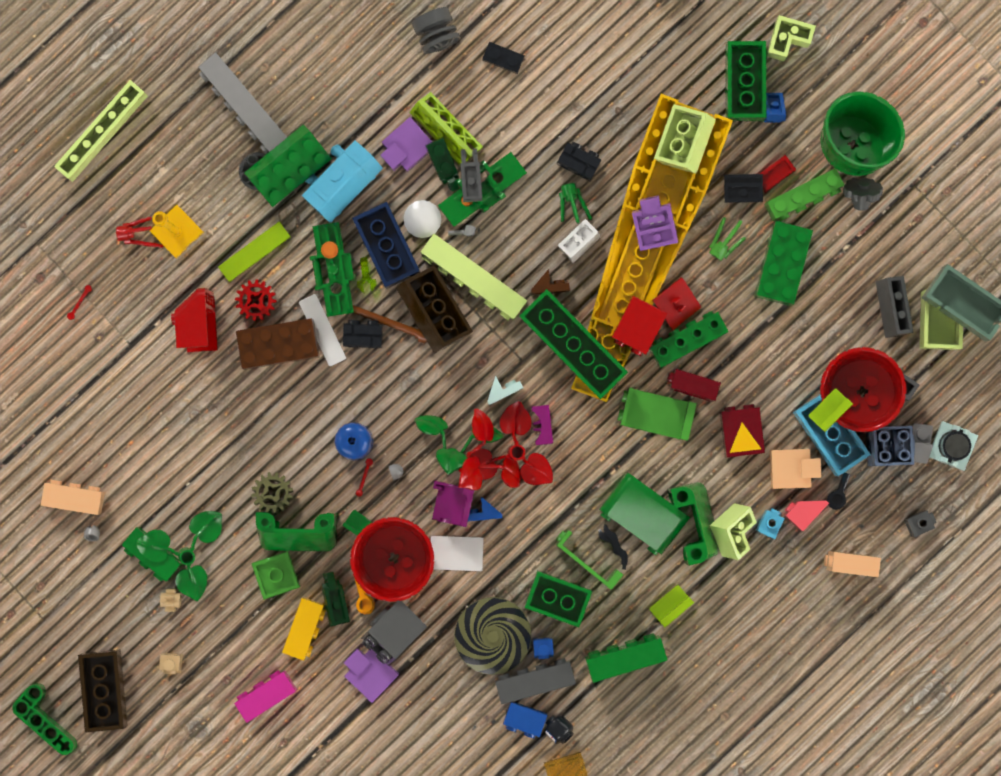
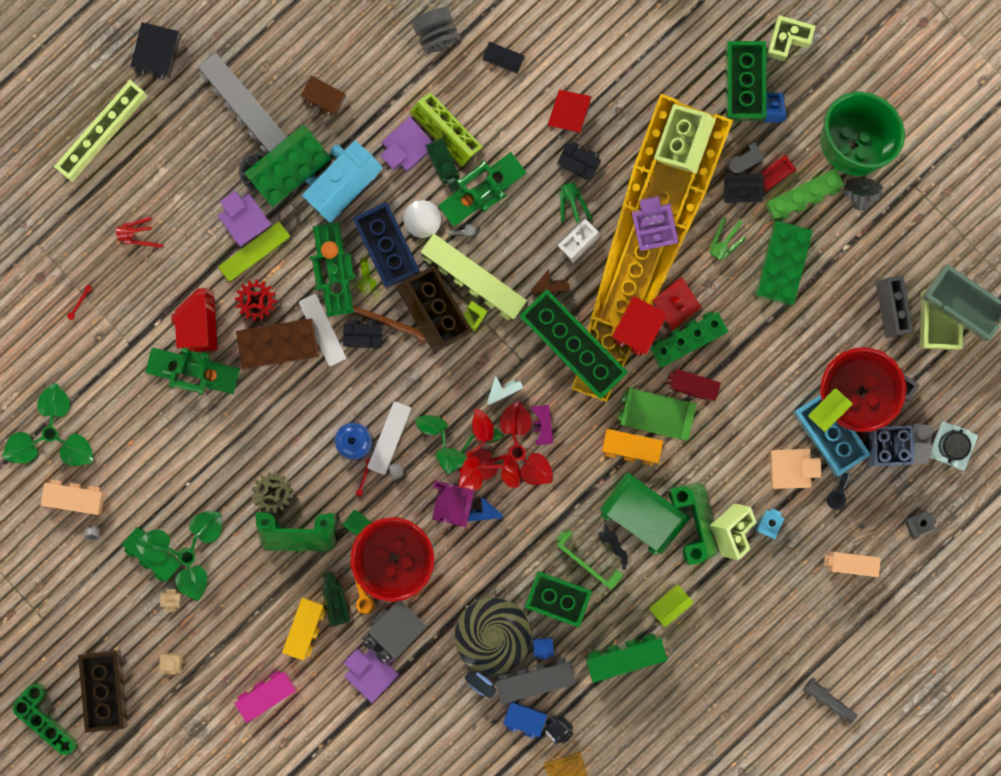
(75, 450): none -> green plant
(155, 51): none -> black brick
(175, 230): yellow tile -> none
(193, 364): none -> green piece
(243, 218): none -> medium lavender piece
(275, 575): bright green tile -> none
(323, 96): none -> reddish brown brick
(389, 438): none -> white sticker
(457, 553): white sticker -> none
(471, 178): dark grey hinge -> none
(474, 315): none -> lime panel
(480, 684): none -> black wheel
(569, 111): none -> red piece
(632, 447): none -> light orange brick
(742, 431): dark red brick -> none
(751, 158): none -> dark grey leg
(804, 512): coral slope -> none
(823, 696): none -> dark grey pin

